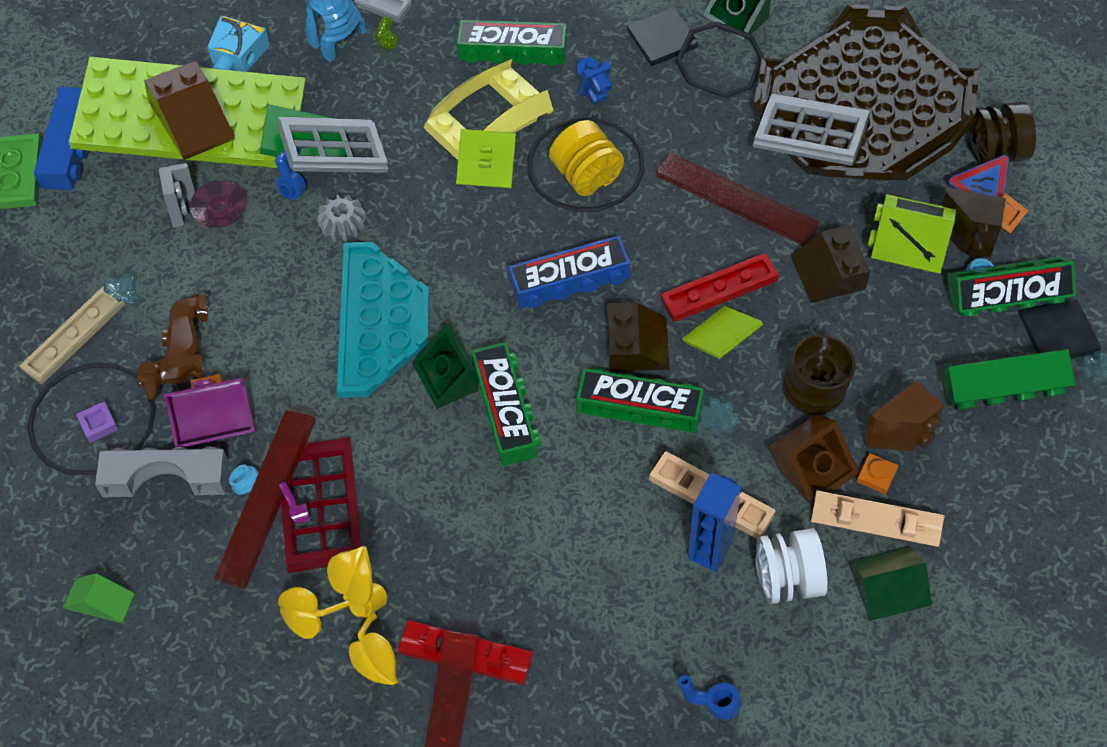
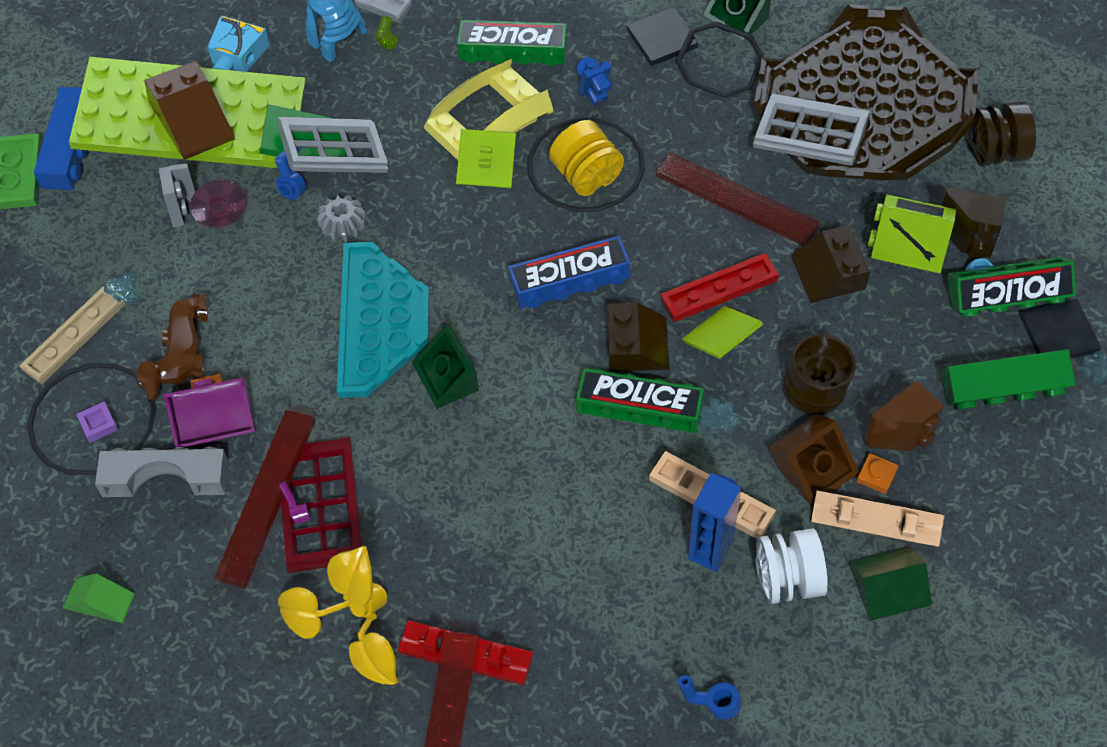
(243, 479): medium azure plate -> none
(505, 404): brick -> none
(985, 178): piece -> none
(1012, 214): orange plate -> none

